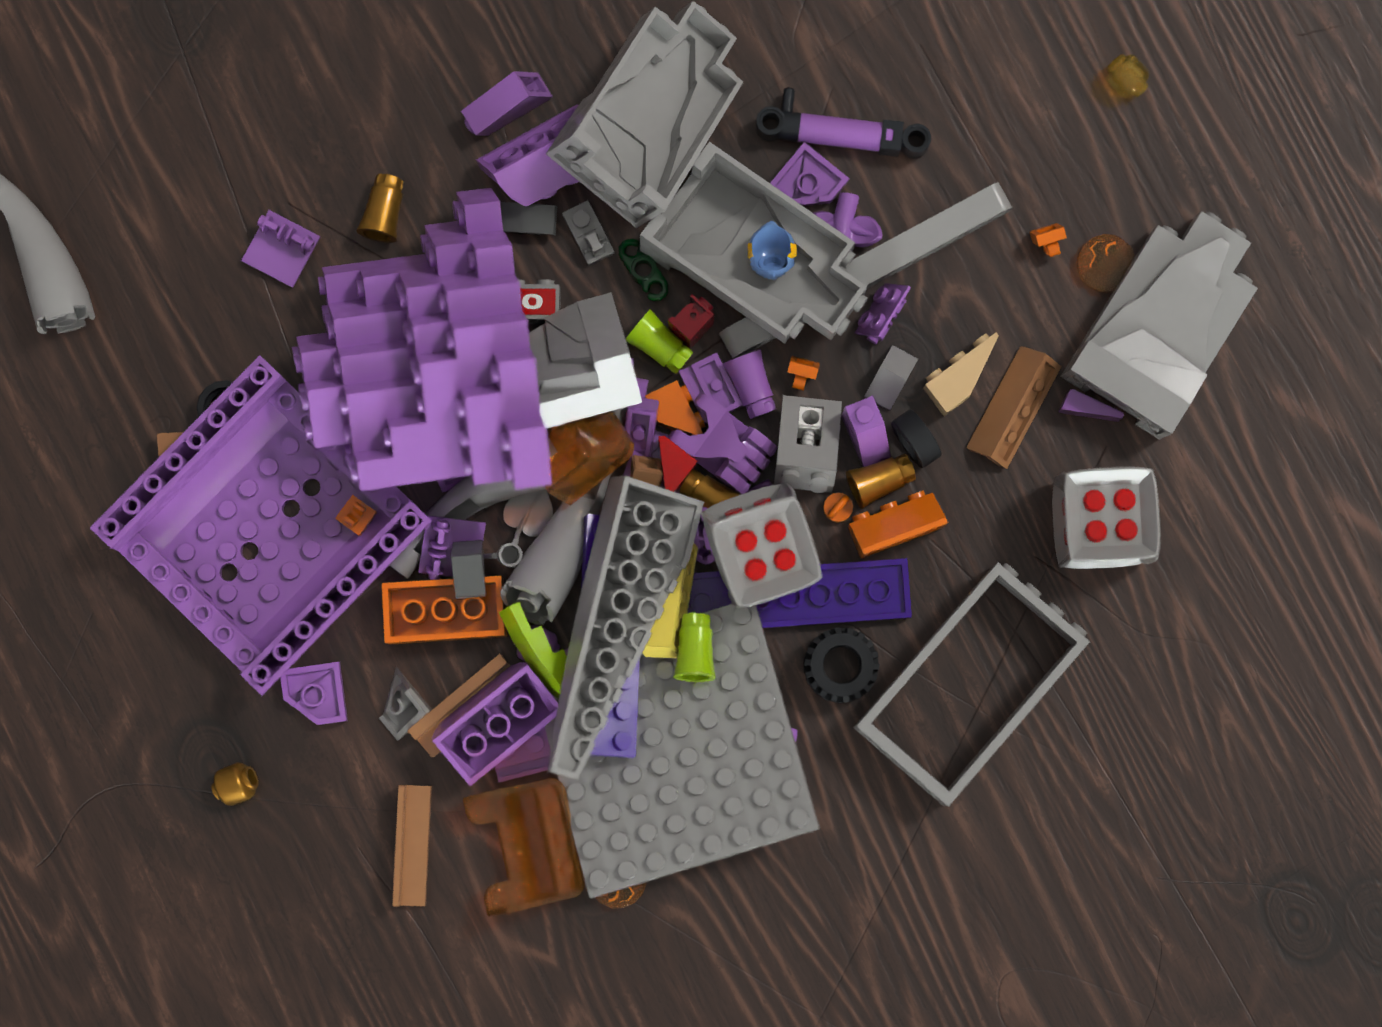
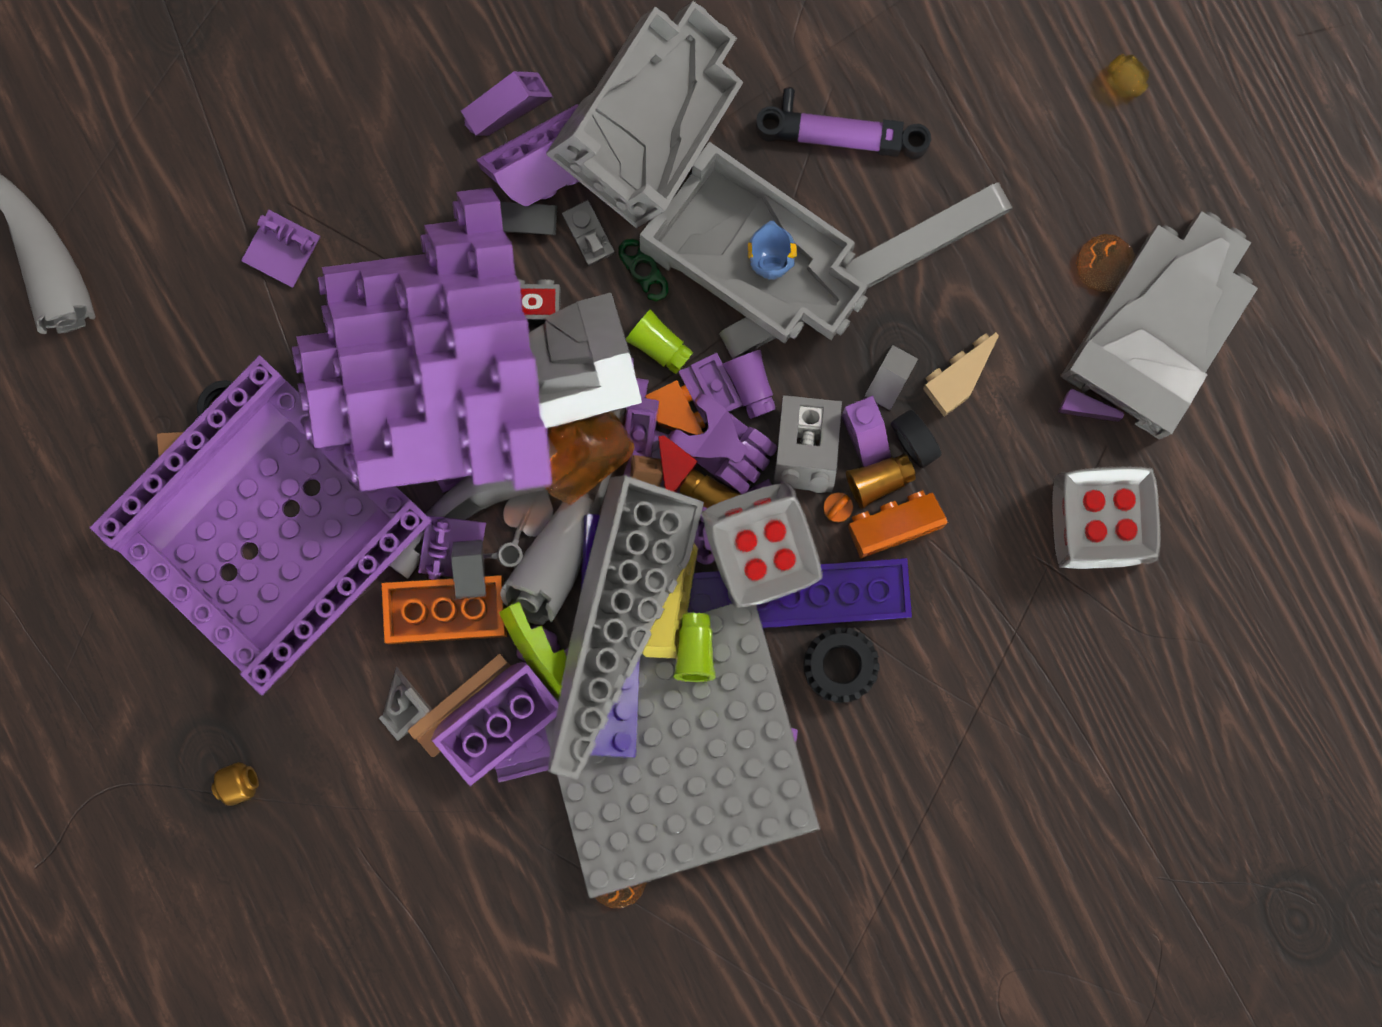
(316, 692): medium lavender plate -> none
(356, 515): orange tile -> none
(382, 209): pearl gold plant -> none
(412, 845): medium nougat panel -> none
(534, 843): clear orange windscreen -> none
(692, 321): dark red hinge -> none
(802, 369): orange tile -> none
(810, 178): medium lavender plate -> none
(860, 229): medium lavender plant -> none
(887, 301): medium lavender hinge -> none
(1014, 406): medium nougat panel -> none
(1048, 238): orange tile -> none
(1049, 614): light grey door -> none

